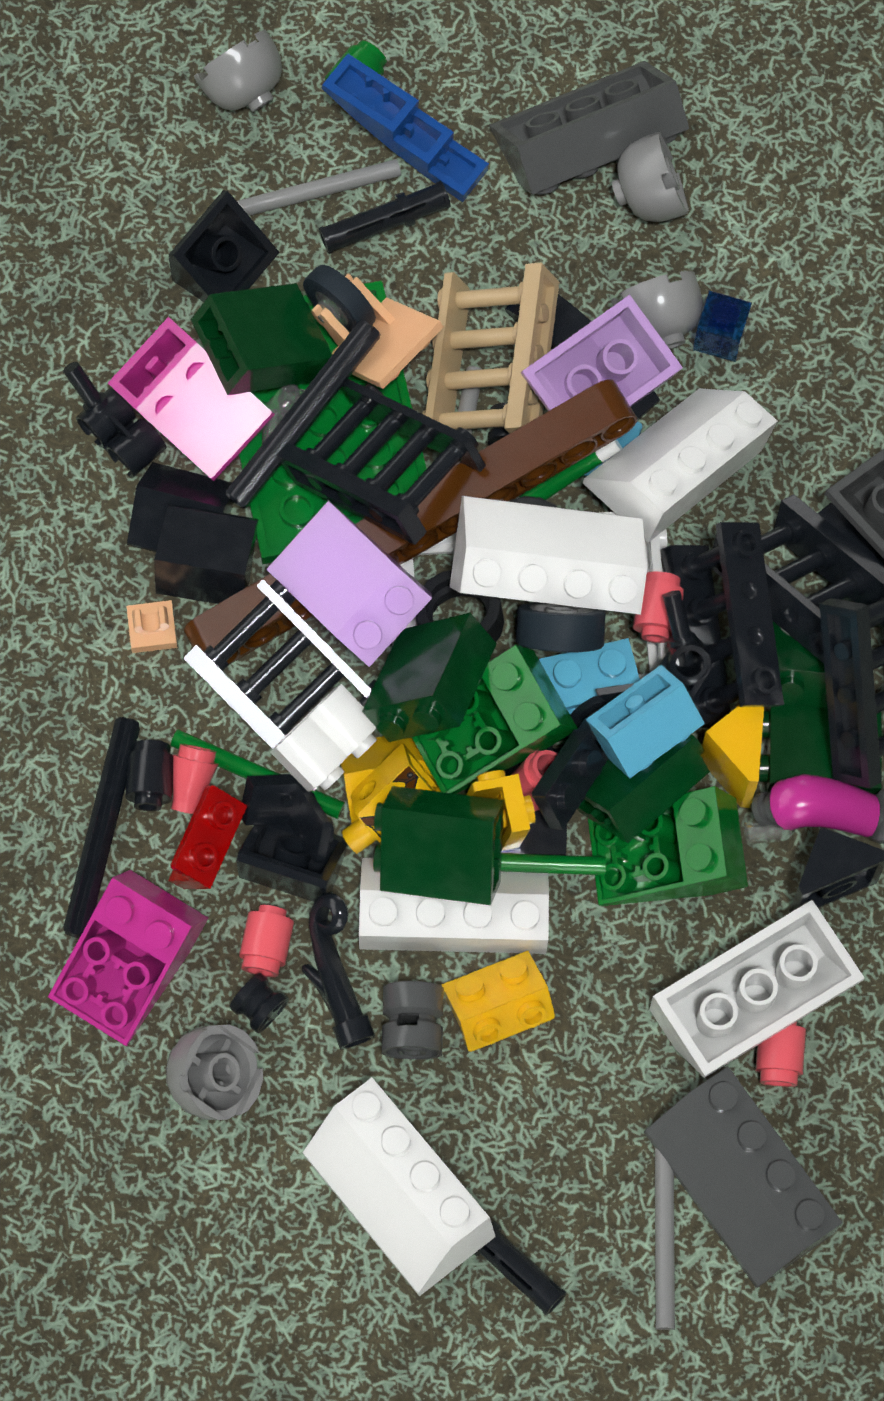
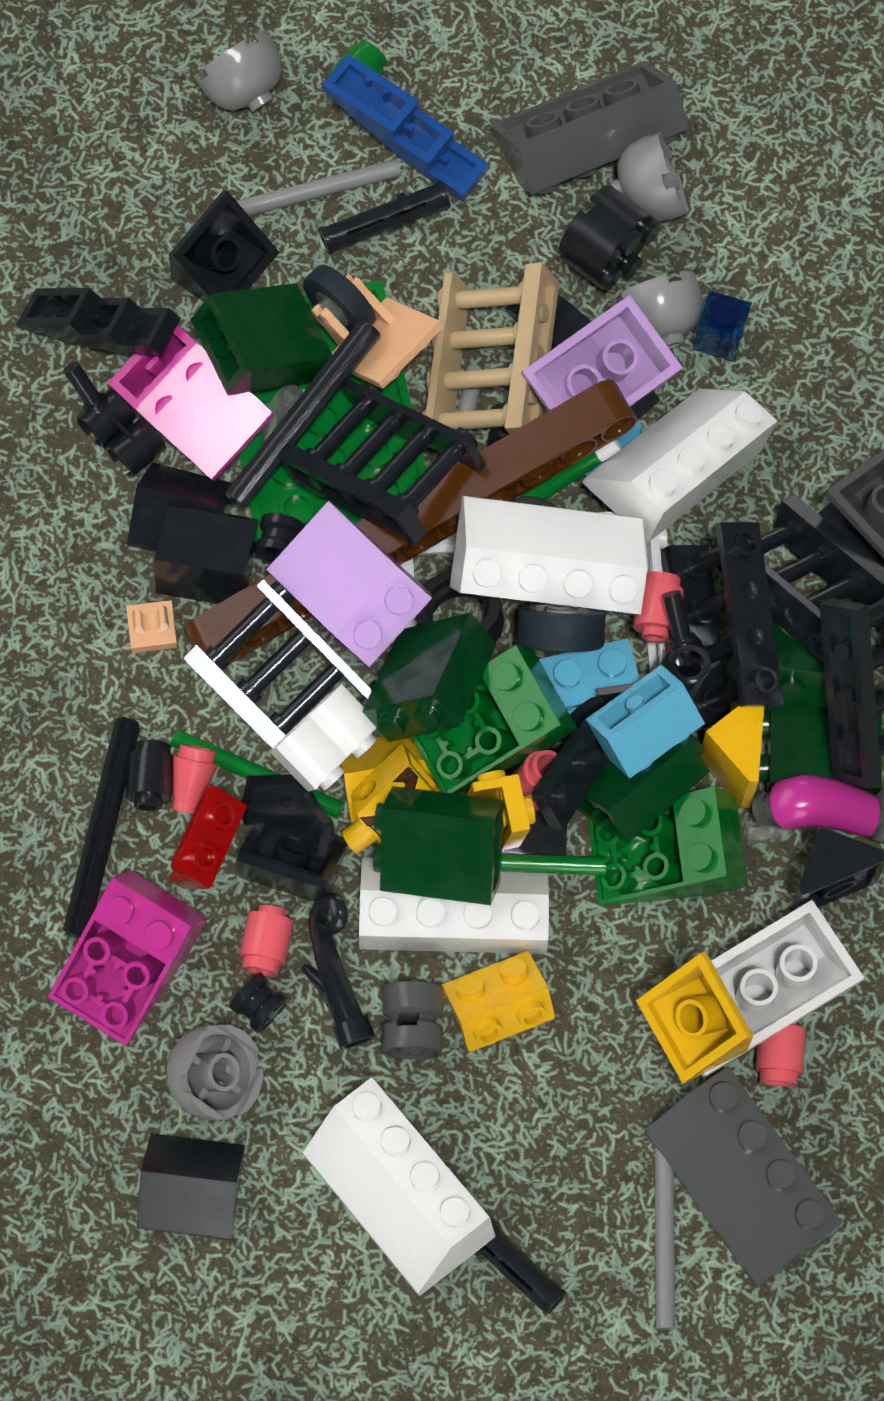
(98, 322): none -> black slope
(190, 1186): none -> black slope
(277, 534): none -> black wheel
(608, 238): none -> black brick
(695, 1019): none -> yellow slope

